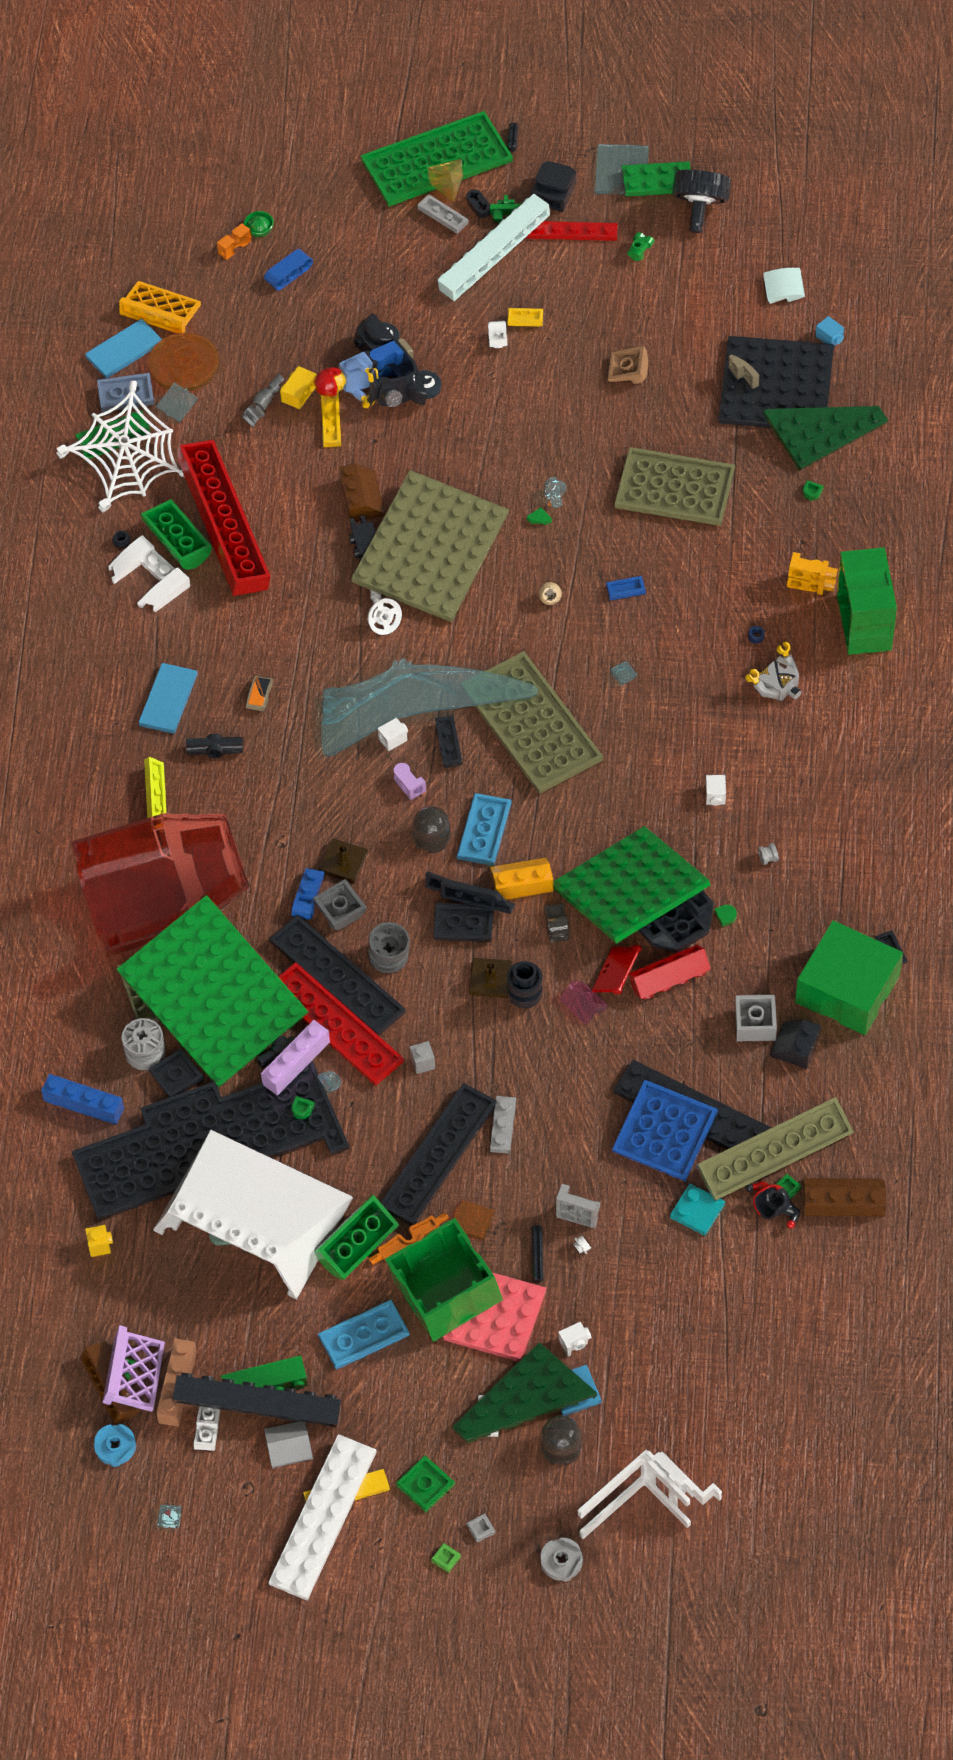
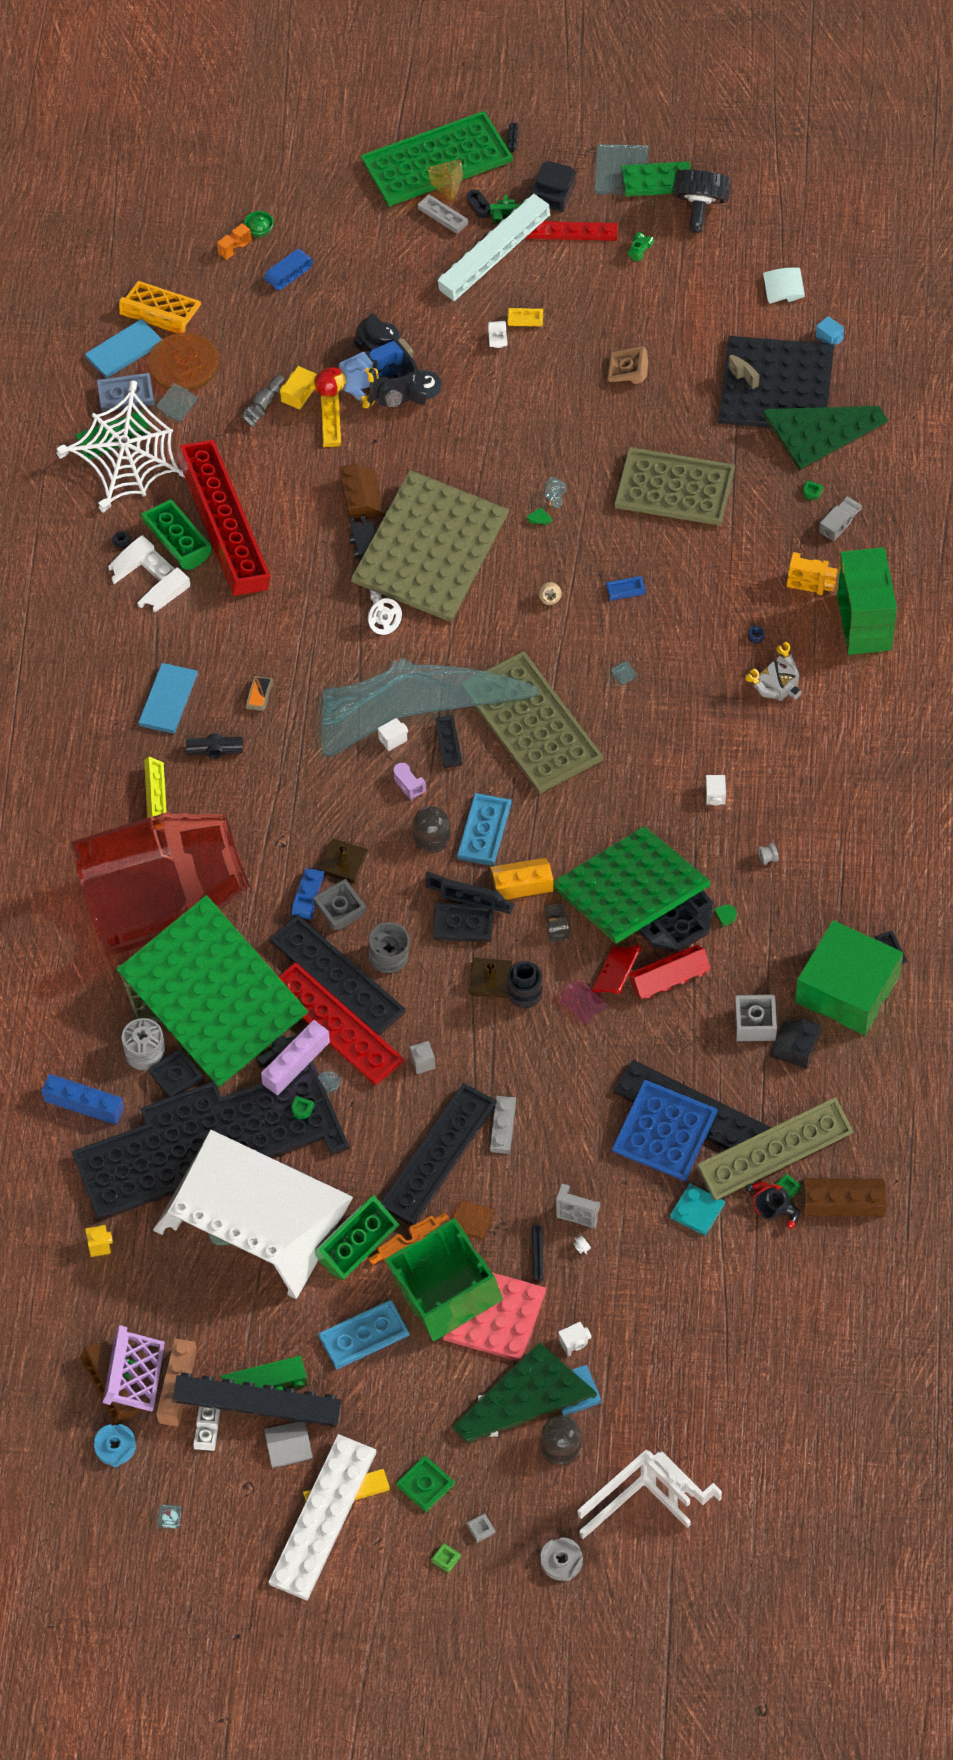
(839, 519): none -> light grey piece

